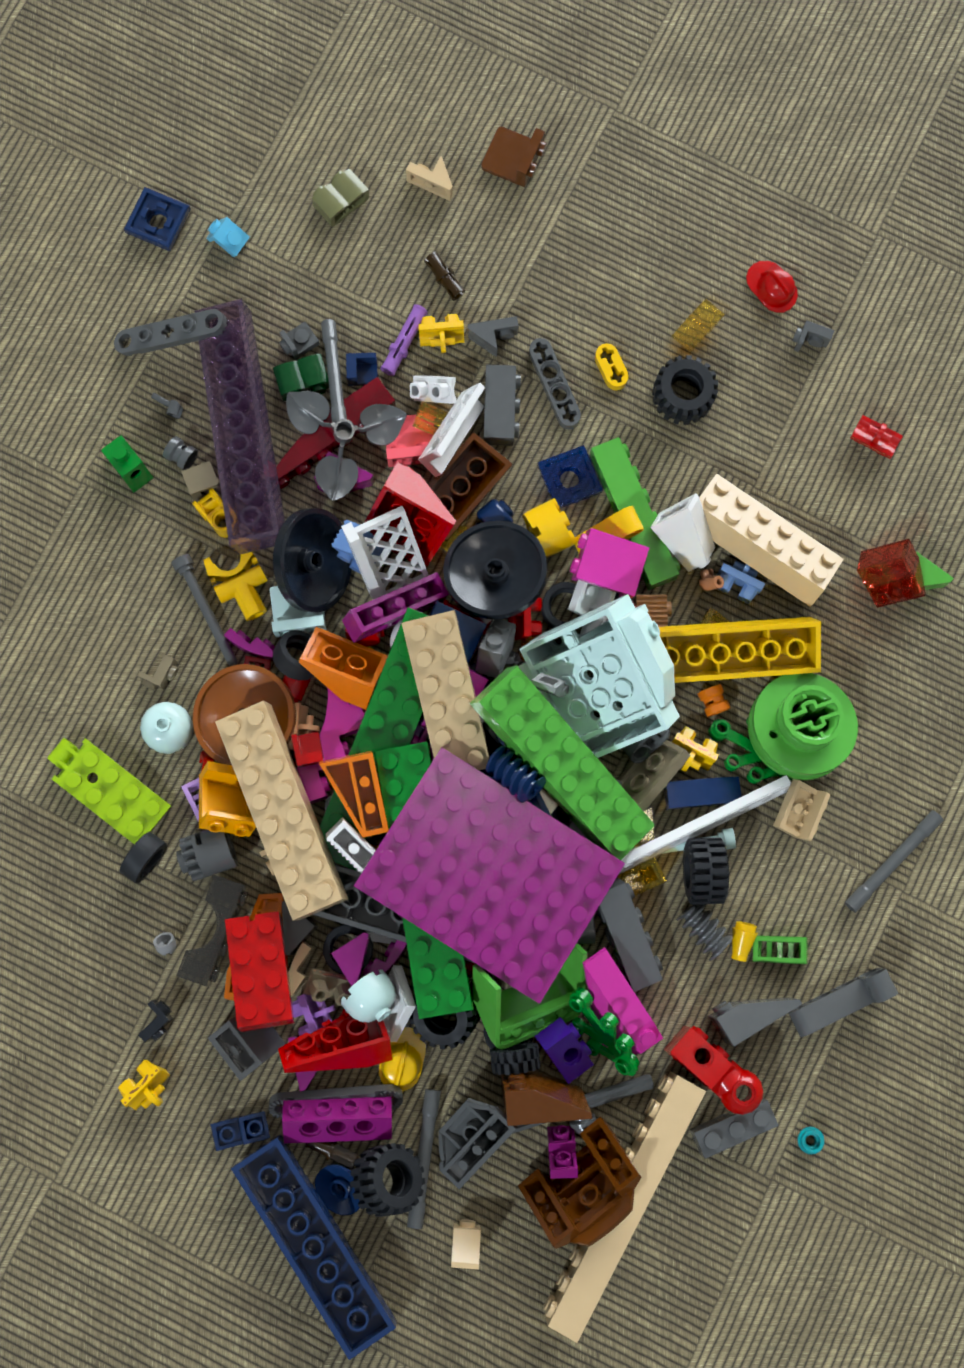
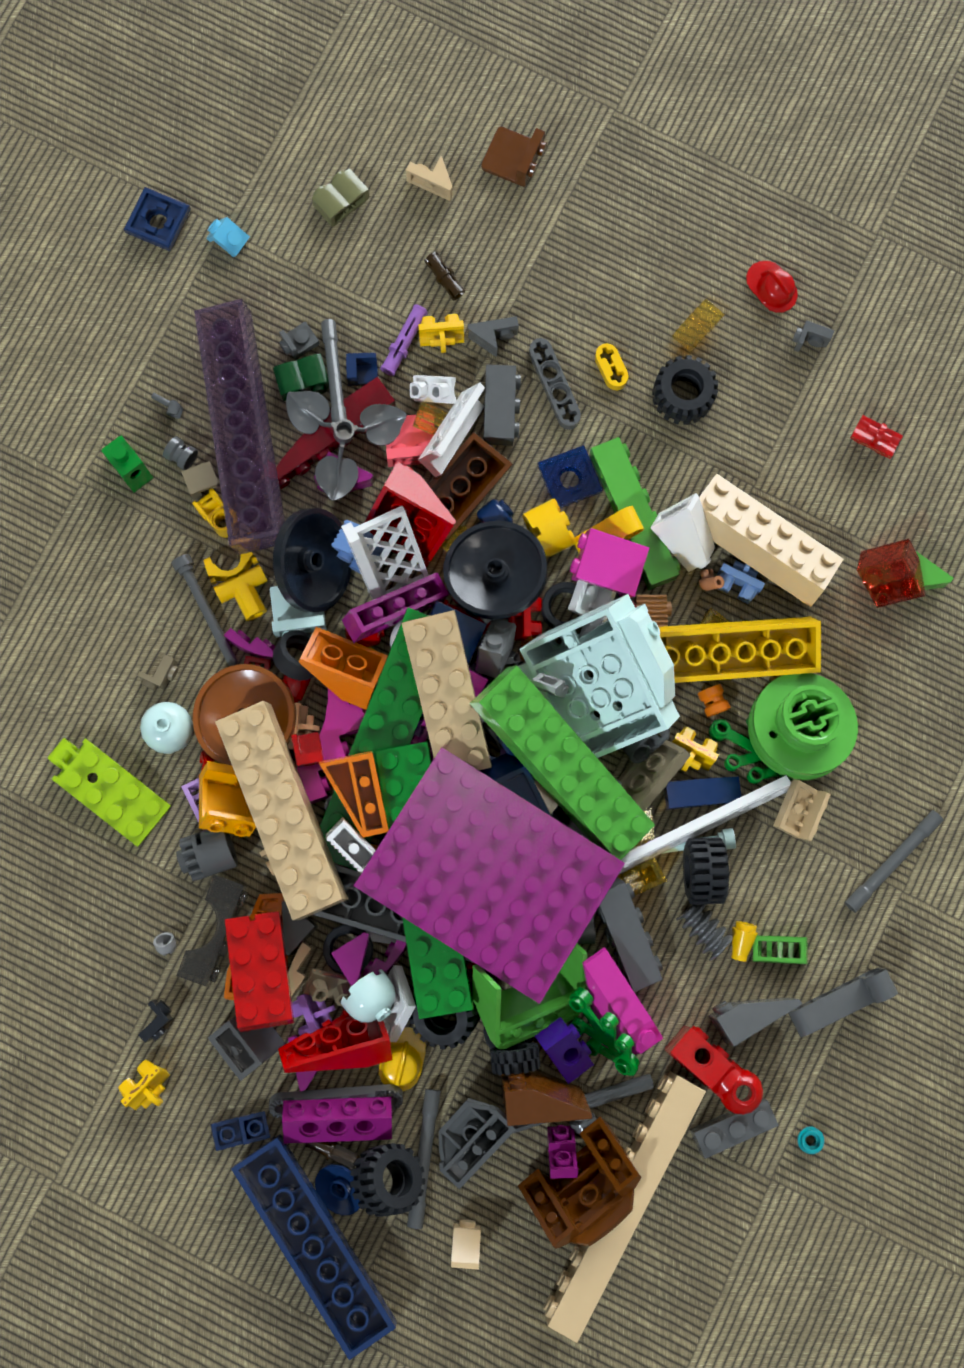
(143, 857): black tyre -> none
(186, 330): dark grey piece -> none
(514, 776): dark blue piece -> none

